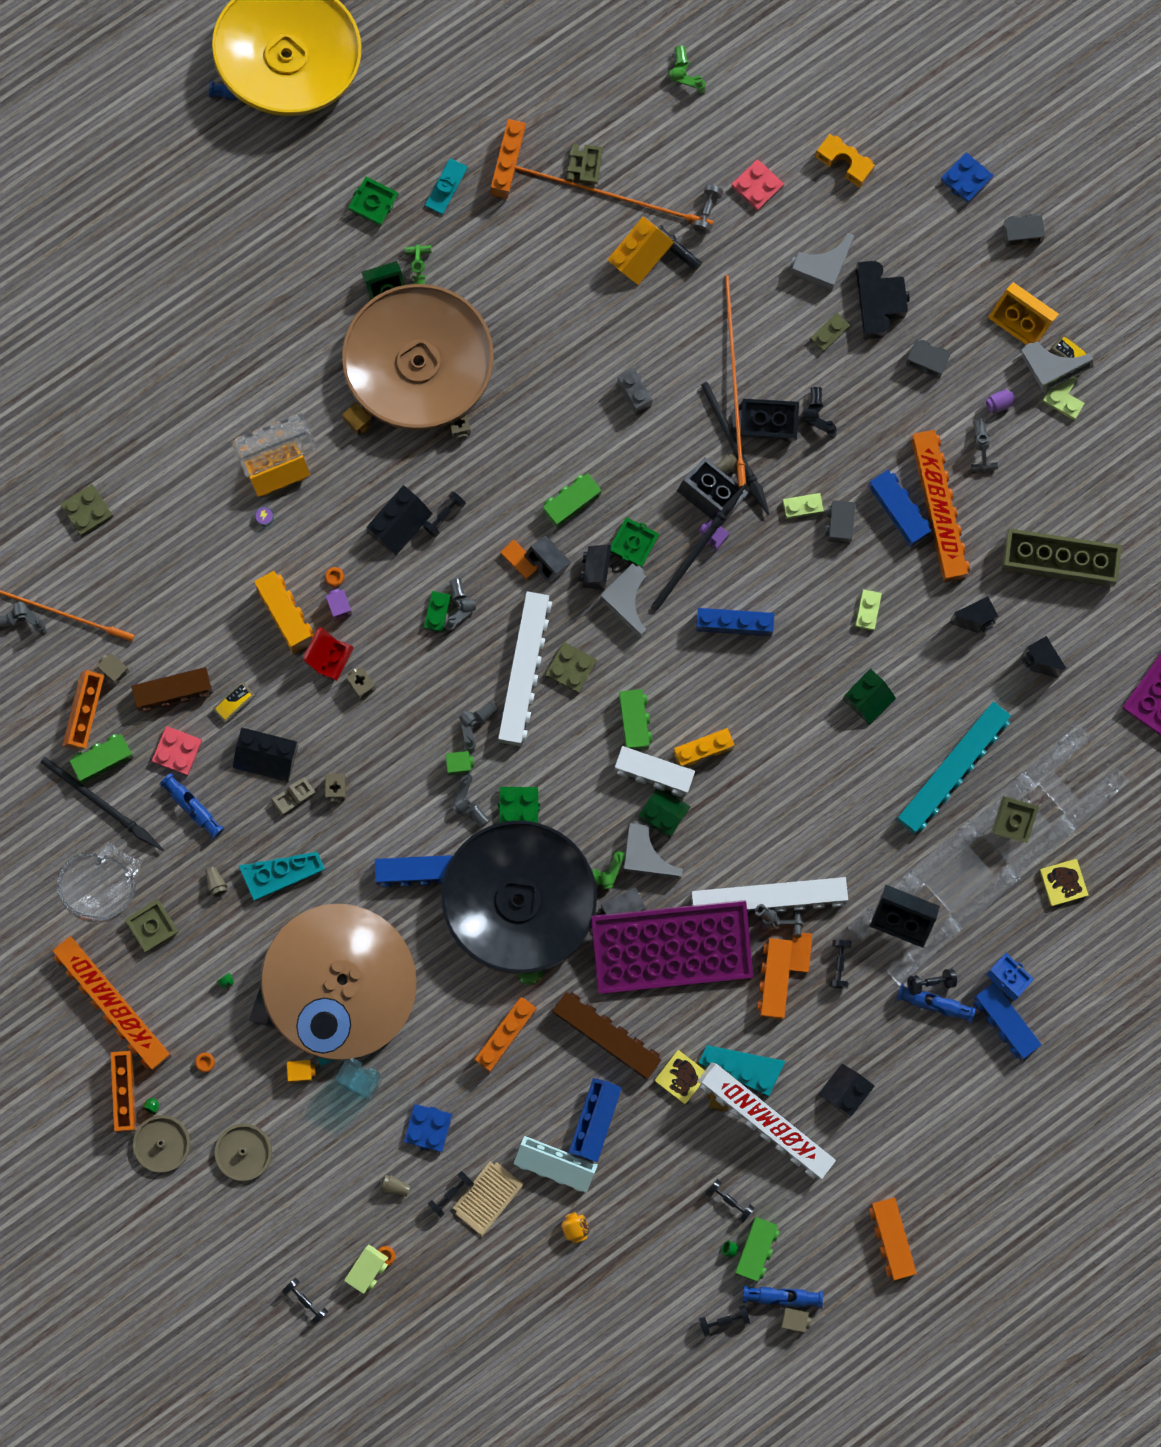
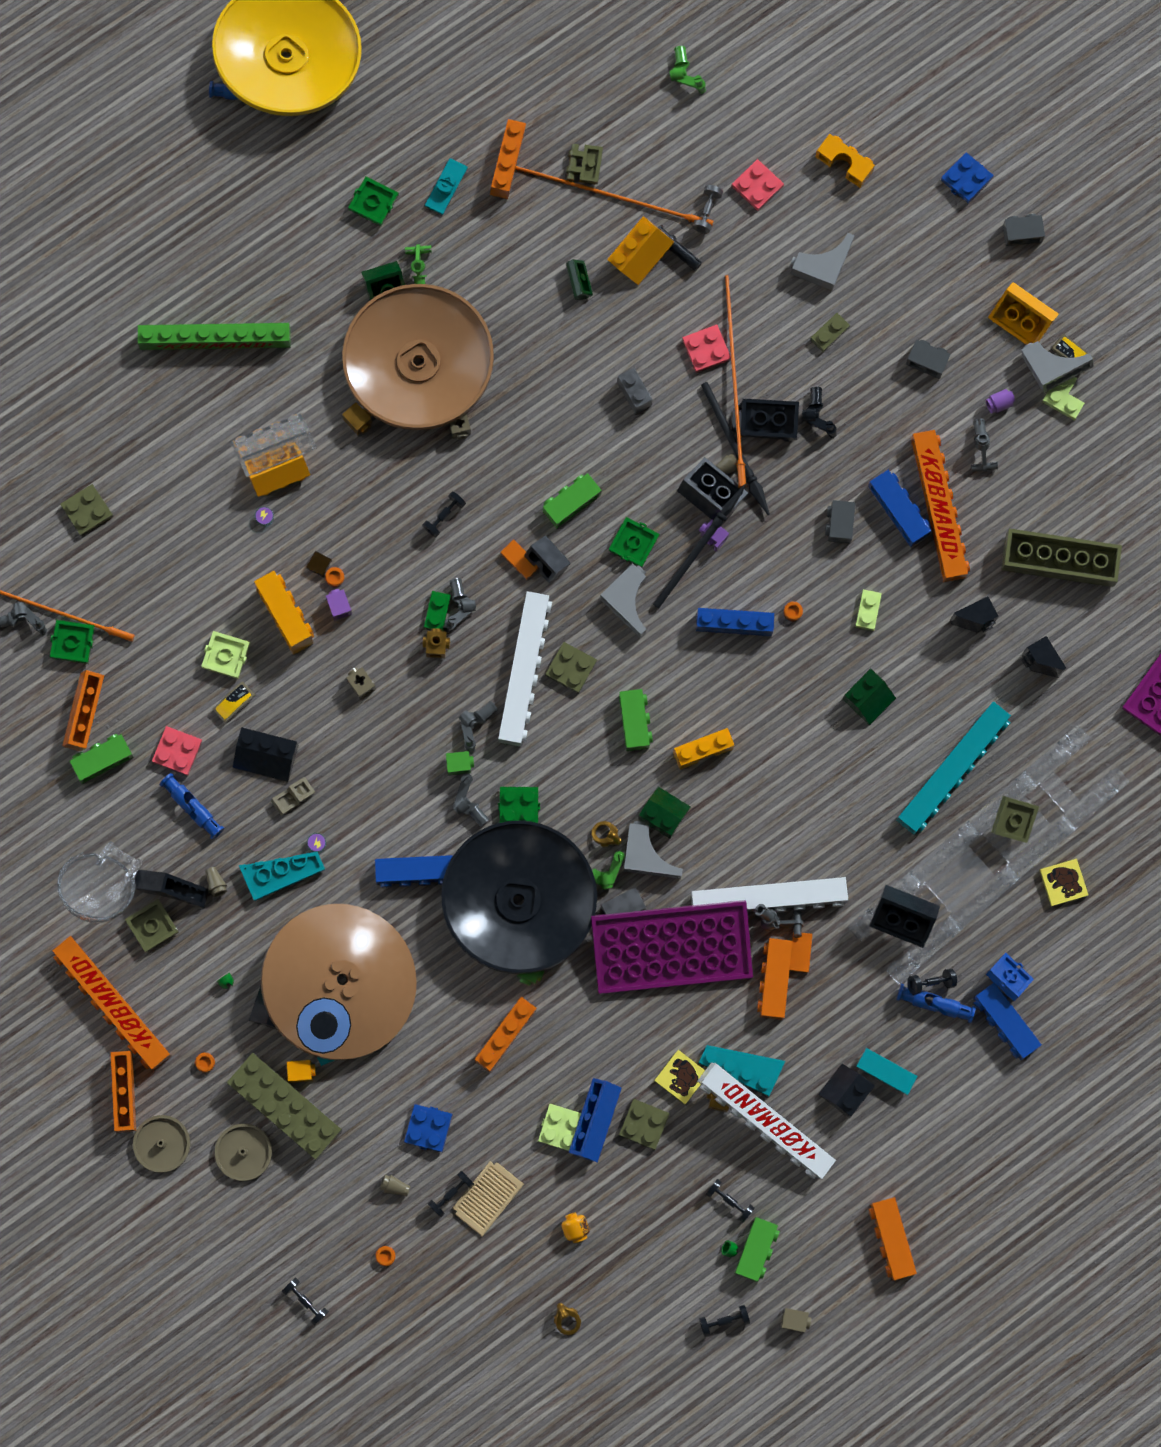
(72, 641): none -> green plate
(112, 668): dark tan brick -> none
(138, 831): black piece -> none
(151, 1105): green hinge -> none
(171, 689): reddish brown brick -> none
(171, 887): none -> black arch
(214, 336): none -> bright green brick
(225, 655): none -> yellowish green plate
(284, 1106): none -> olive brick
(316, 842): none -> medium lavender tile
(319, 563): none -> dark brown tile
(327, 654): red bracket -> none
(330, 781): dark tan brick -> none
(358, 1079): clear light blue brick -> none
(366, 1269): yellowish green brick -> none
(399, 520): black slope -> none
(436, 650): none -> pearl gold brick
(555, 1164): light aqua brick -> none
(559, 1127): none -> yellowish green plate
(563, 1312): none -> pearl gold piece
(579, 279): none -> dark green brick
(596, 567): black slope -> none
(606, 1035): reddish brown brick -> none
(612, 837): none -> pearl gold piece
(644, 1124): none -> olive plate
(654, 771): white brick -> none
(706, 348): none -> coral plate
(770, 1296): blue piece -> none
(793, 611): none -> orange tile
(803, 506): yellowish green plate -> none
(840, 964): black wheel -> none
(879, 298): black brick -> none
(886, 1071): none -> teal piece

